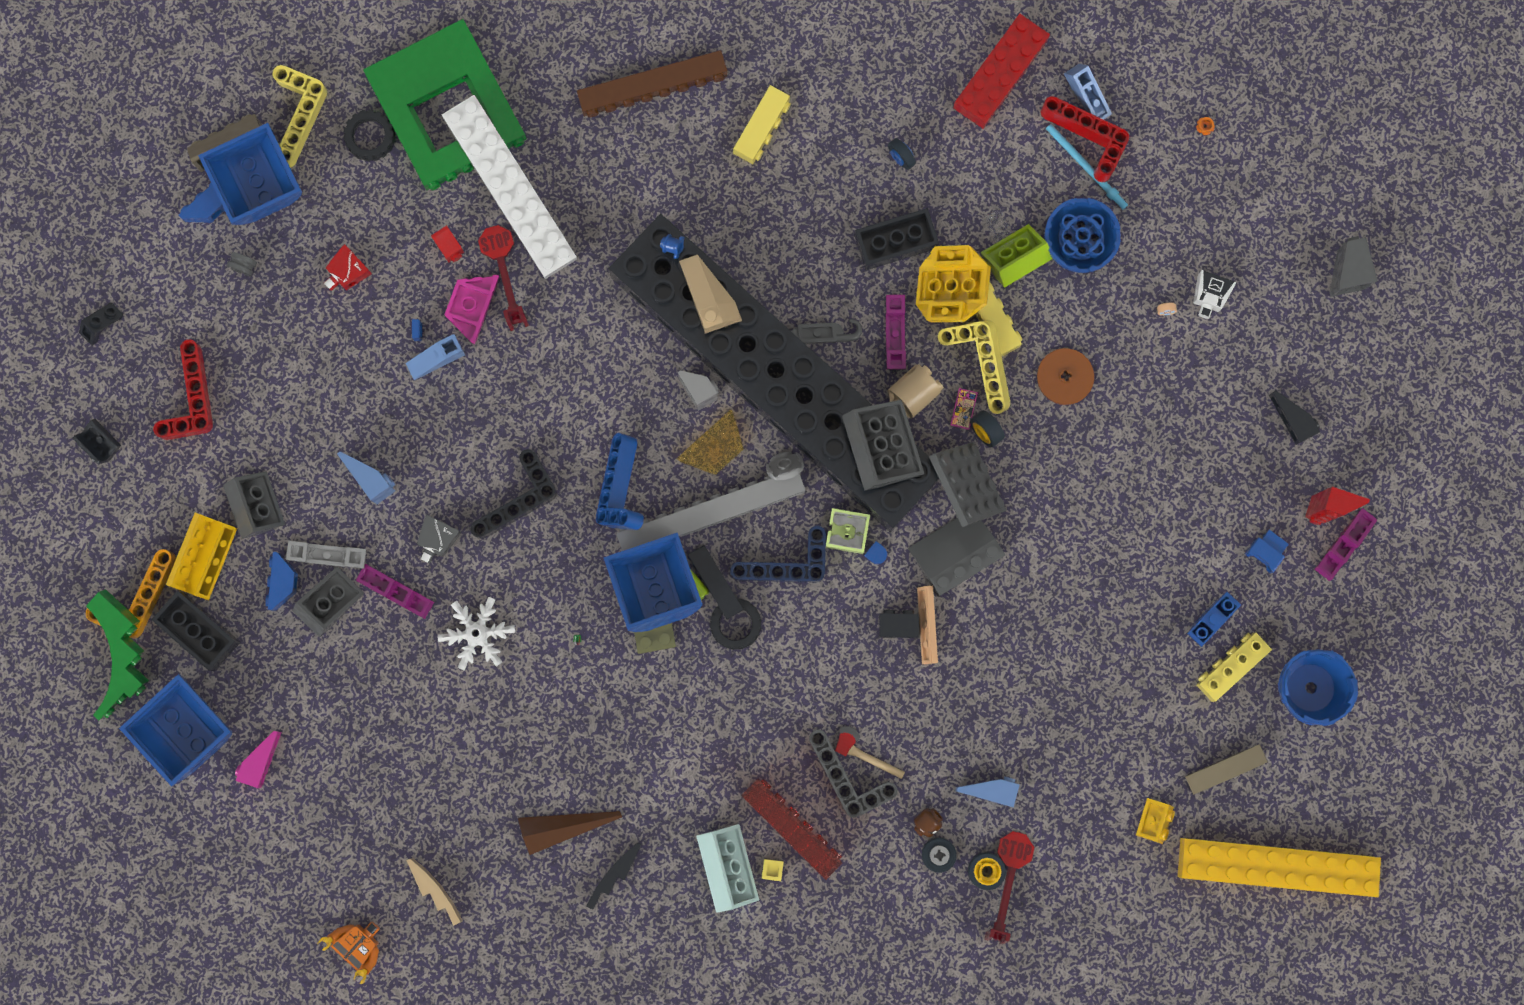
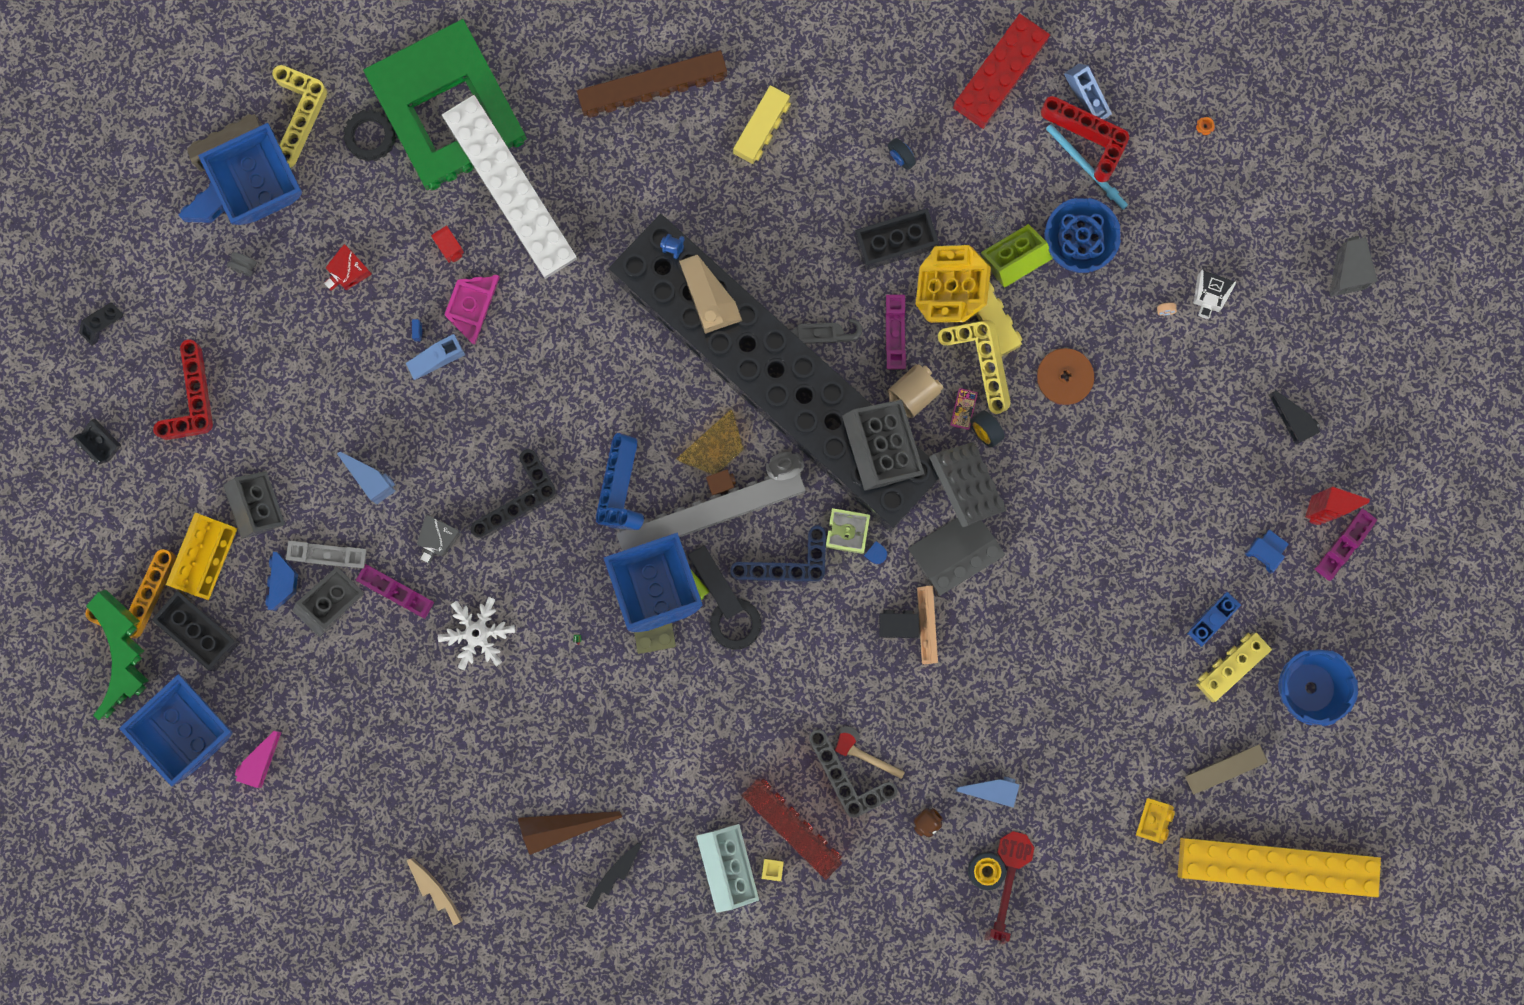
(355, 946): orange torso -> none
(496, 244): dark red piece -> none
(699, 388): light grey slope -> none
(720, 482): none -> reddish brown brick
(938, 860): black wheel -> none

